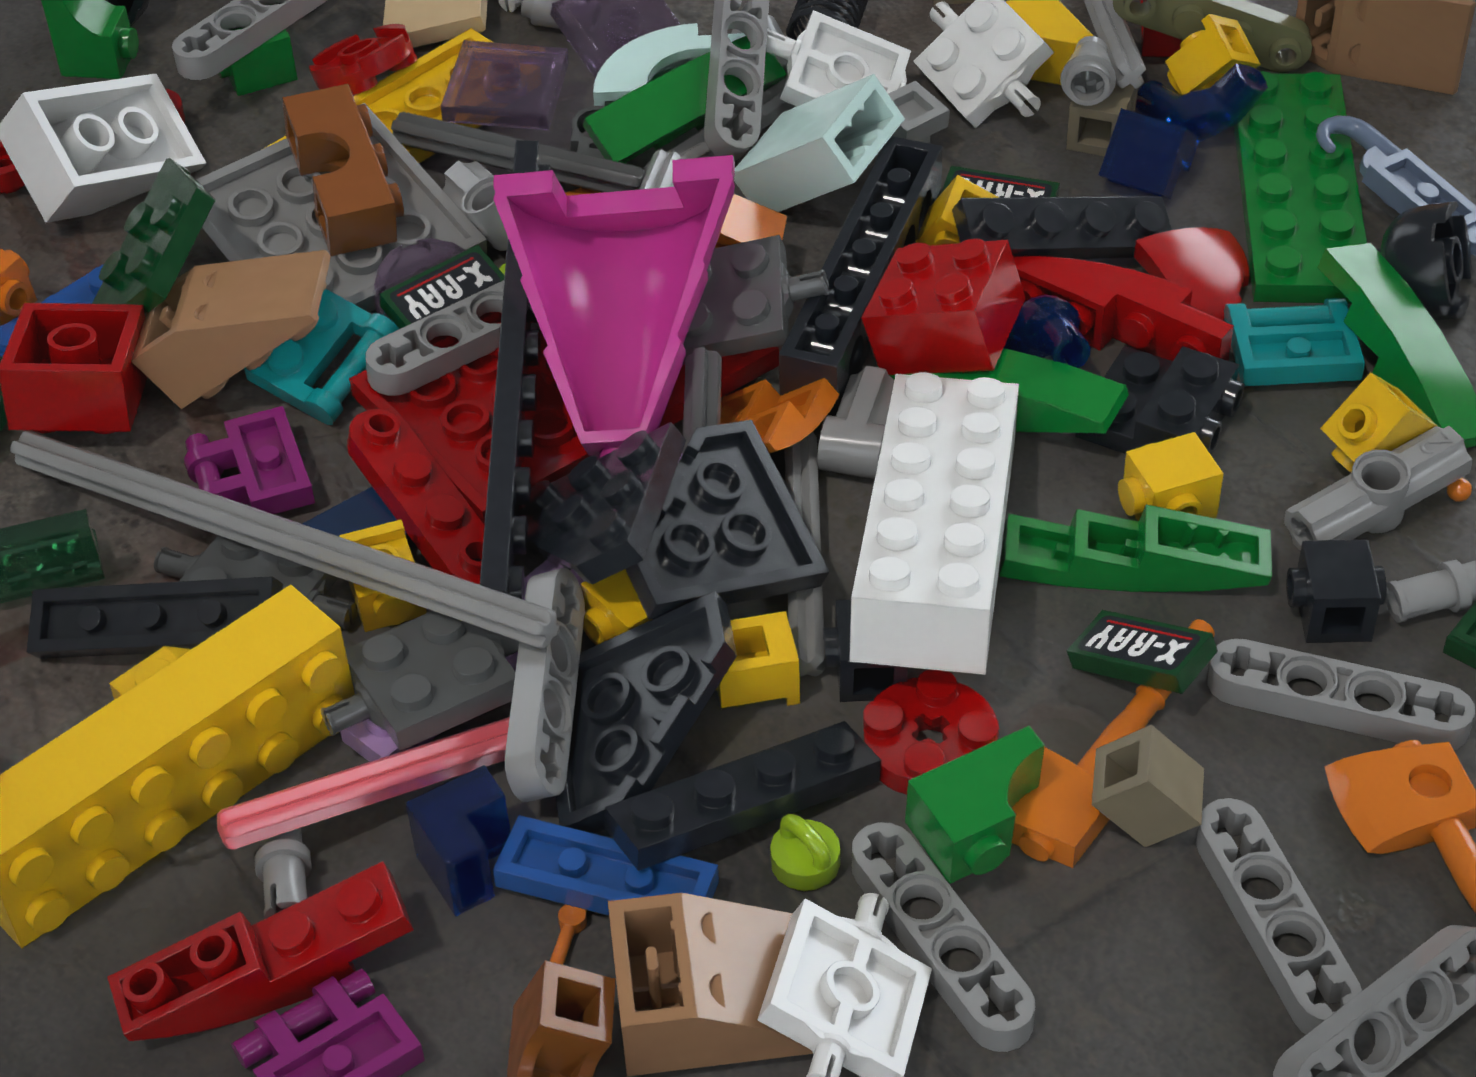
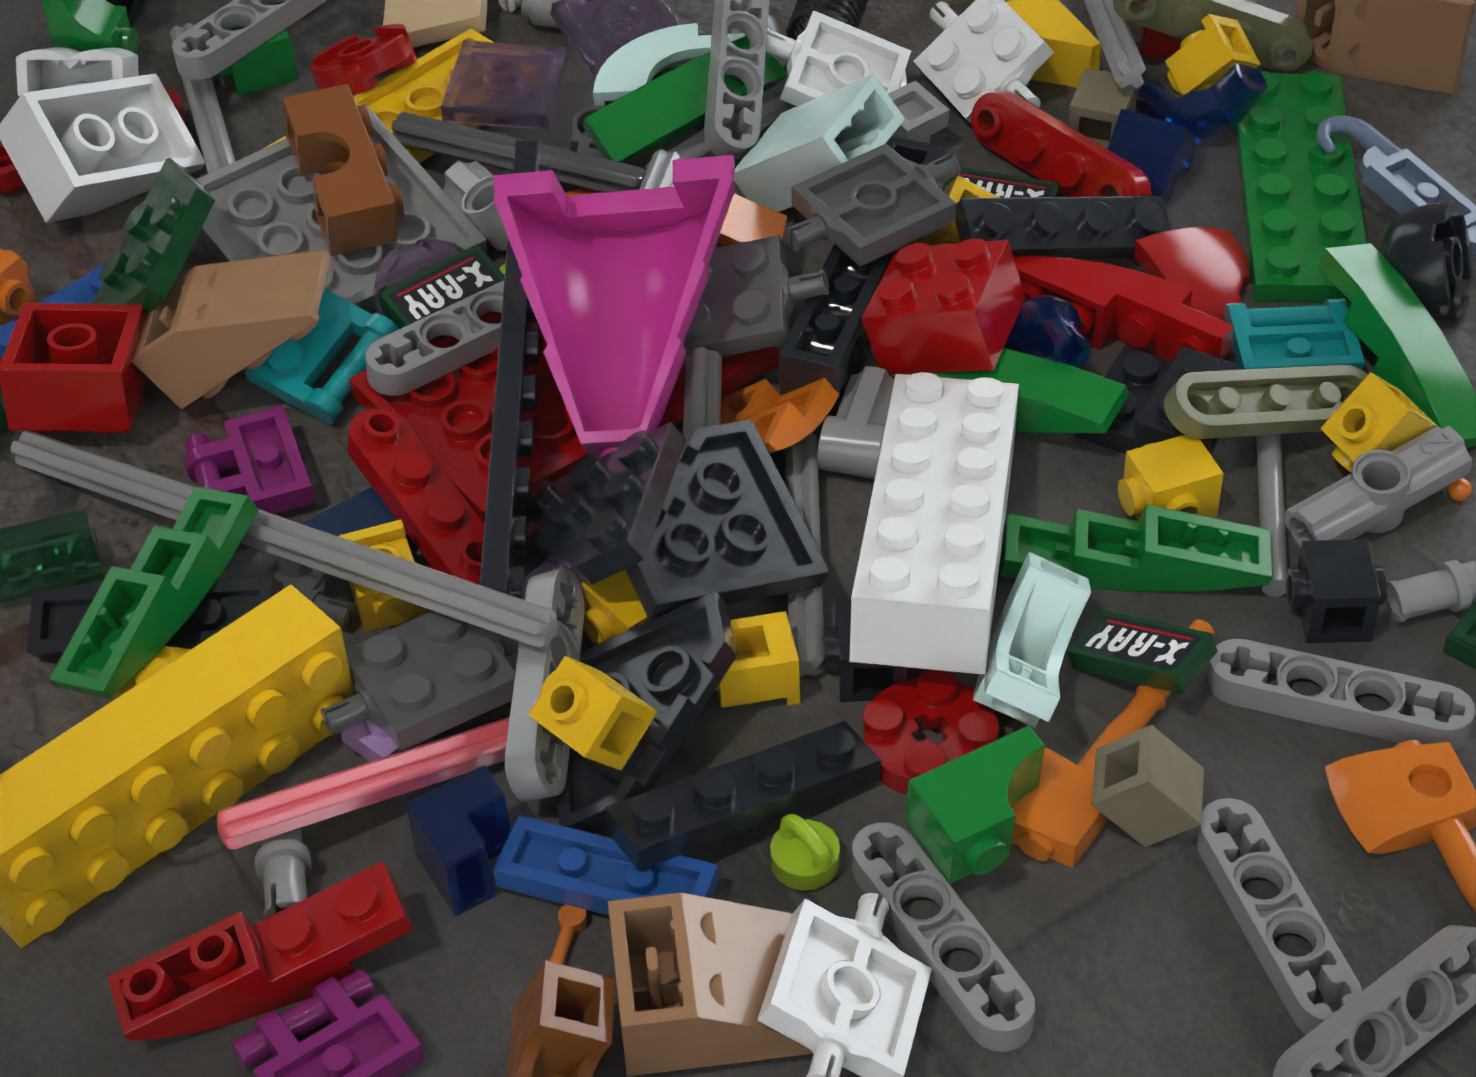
(69, 67): none -> white brick
(149, 603): none -> green slope
(207, 117): none -> light grey axle
(592, 713): none -> yellow brick
(873, 204): none -> dark grey plate
(1032, 641): none -> light aqua arch
(1053, 149): none -> red plate
(1088, 73): light grey cone -> none
(1259, 400): none -> olive plate
(1272, 508): none -> light grey bar

